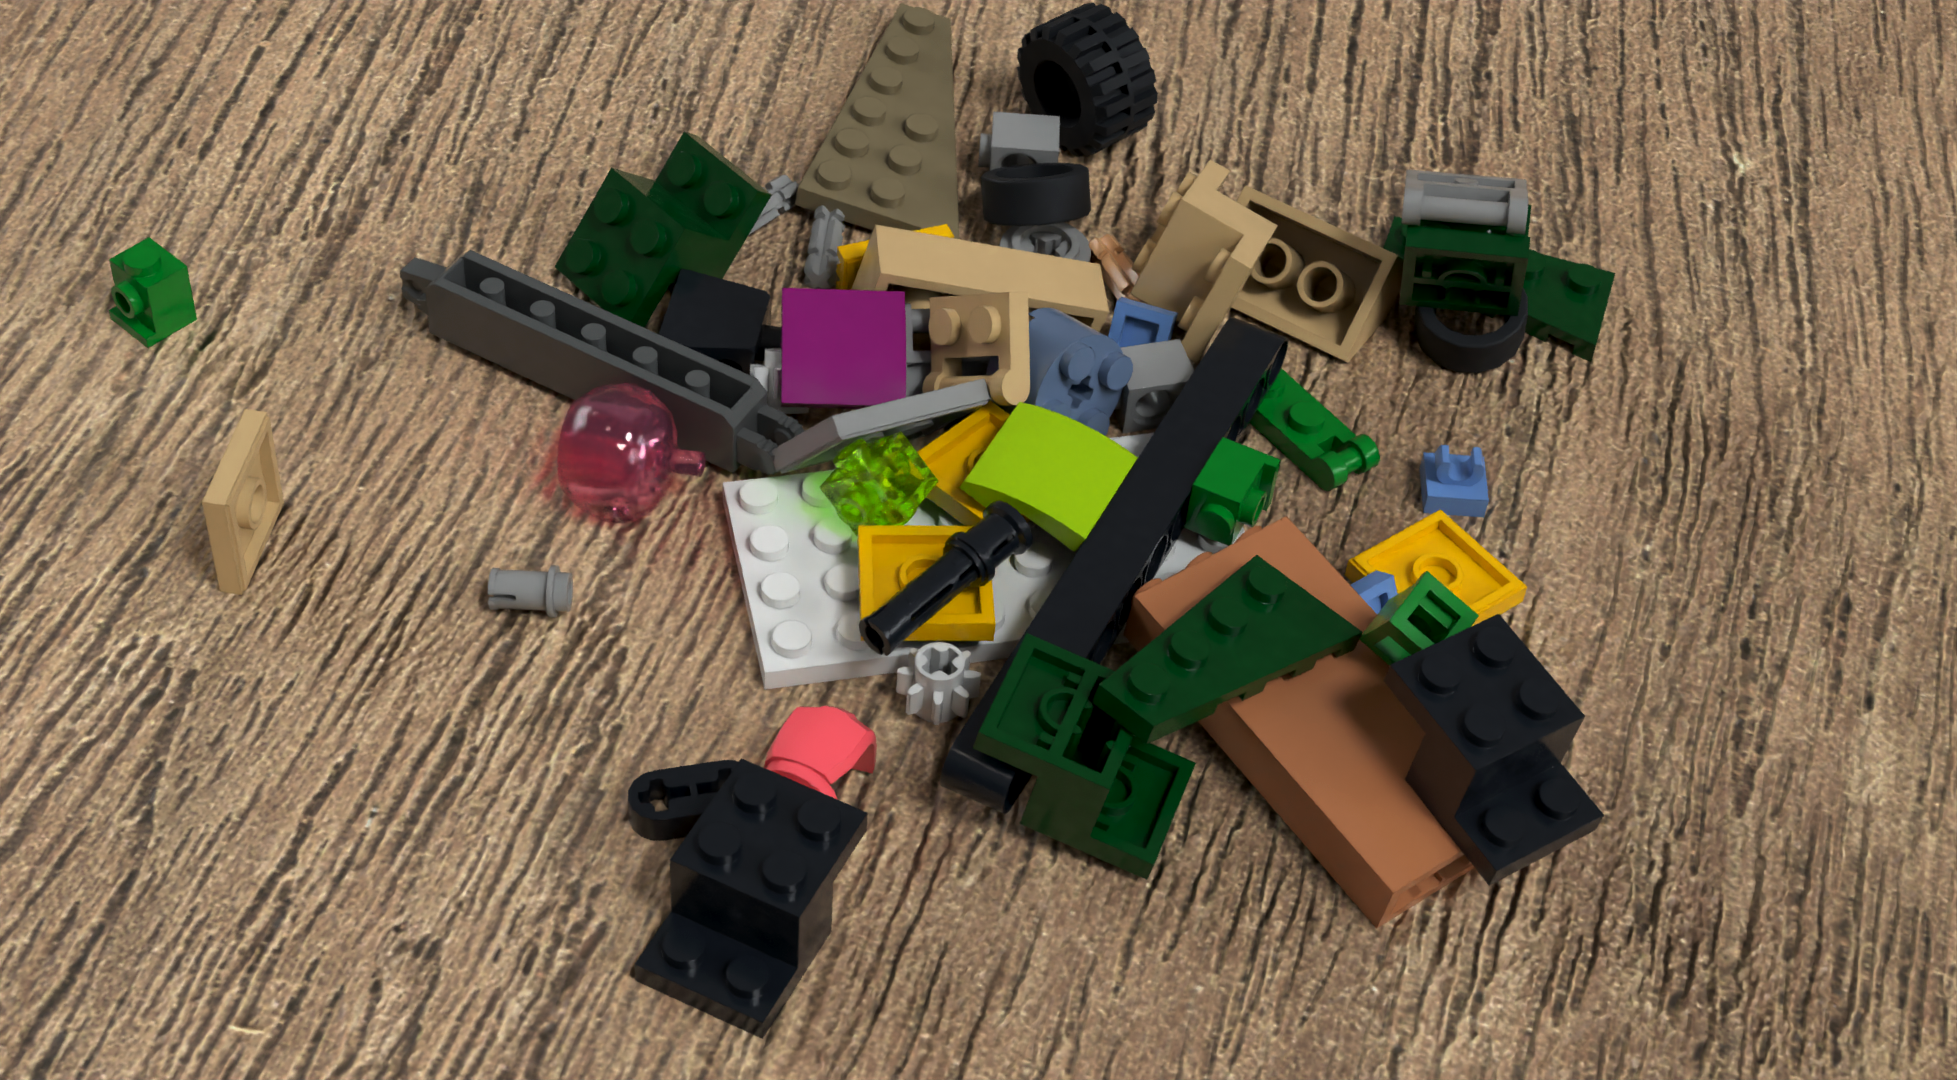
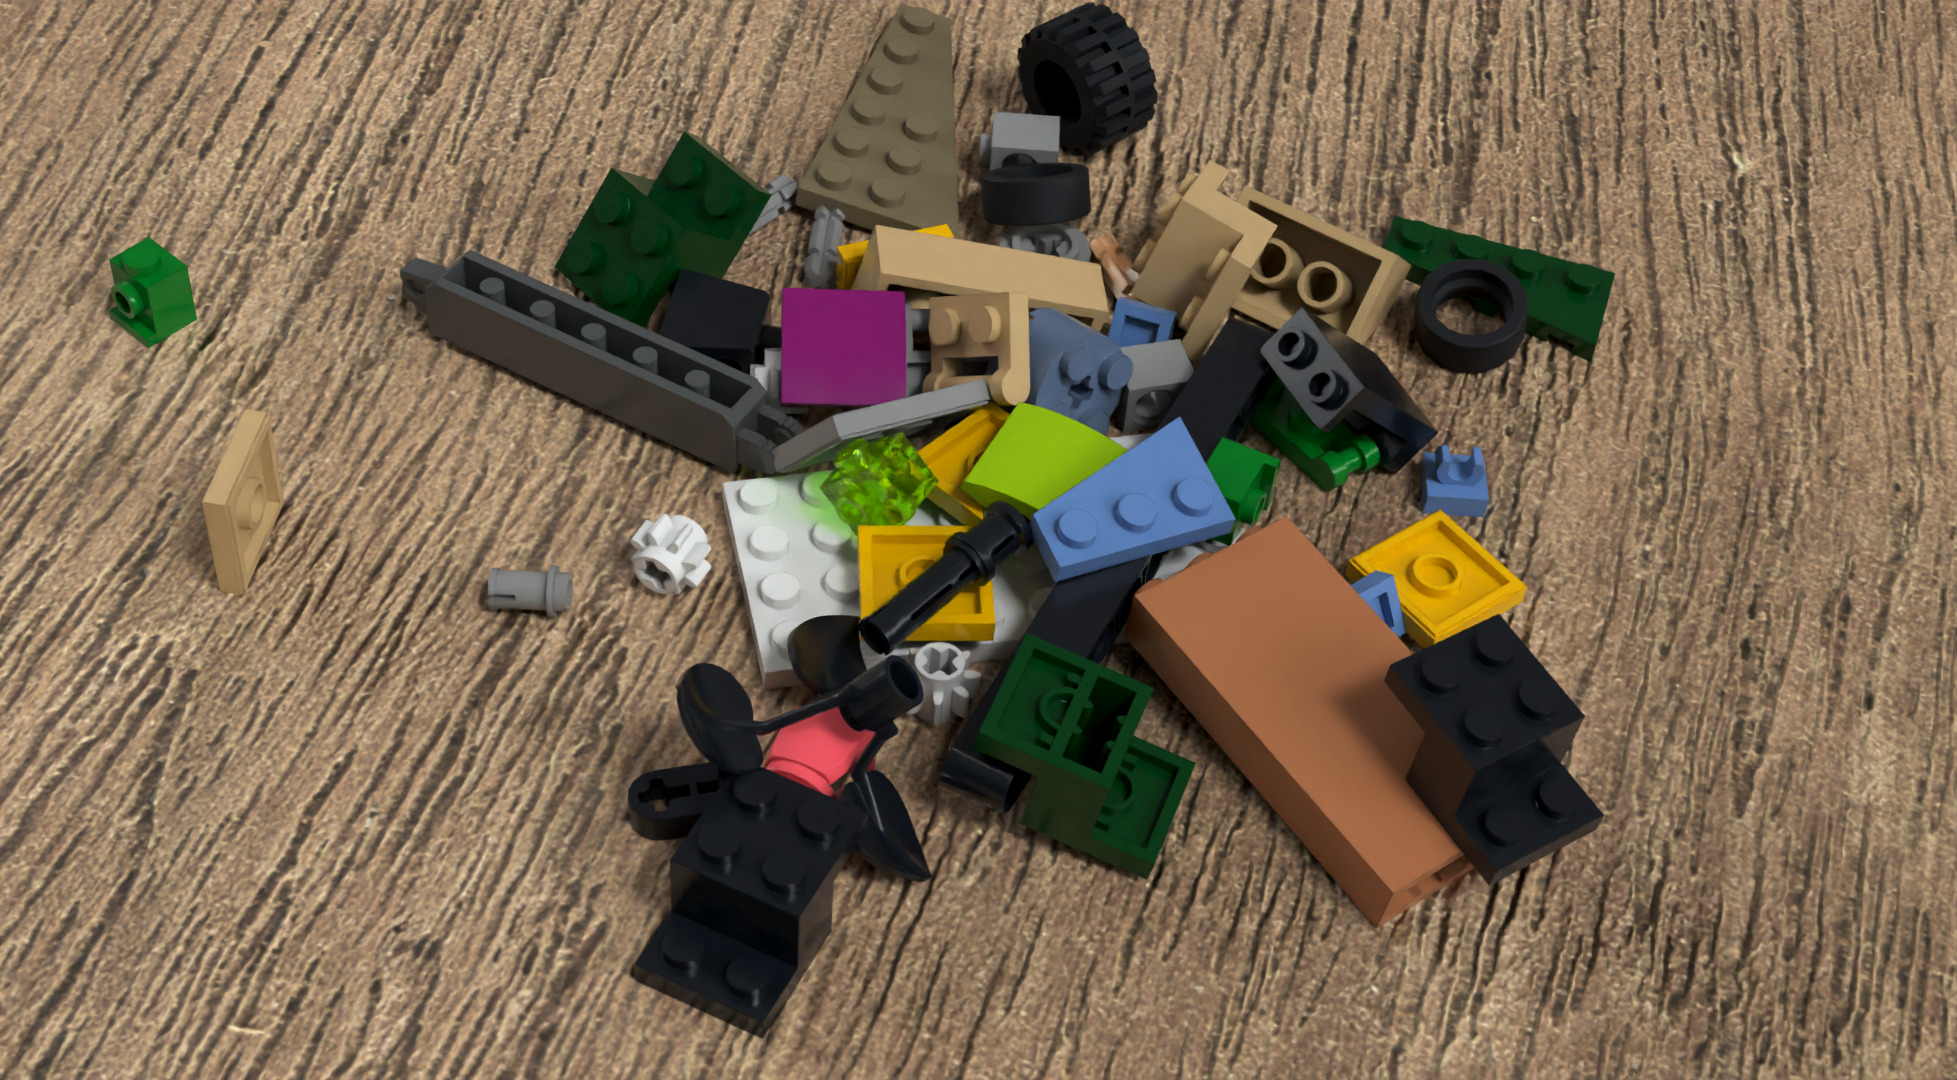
(621, 453): clear pink piece -> none
(670, 554): none -> white gear
(830, 662): none -> black plant
(1133, 508): none -> medium blue wing
(1223, 649): dark green wing -> none
(1343, 379): none -> black panel
(1417, 620): green brick -> none
(1464, 267): dark green bracket -> none
(1465, 200): light grey plate -> none

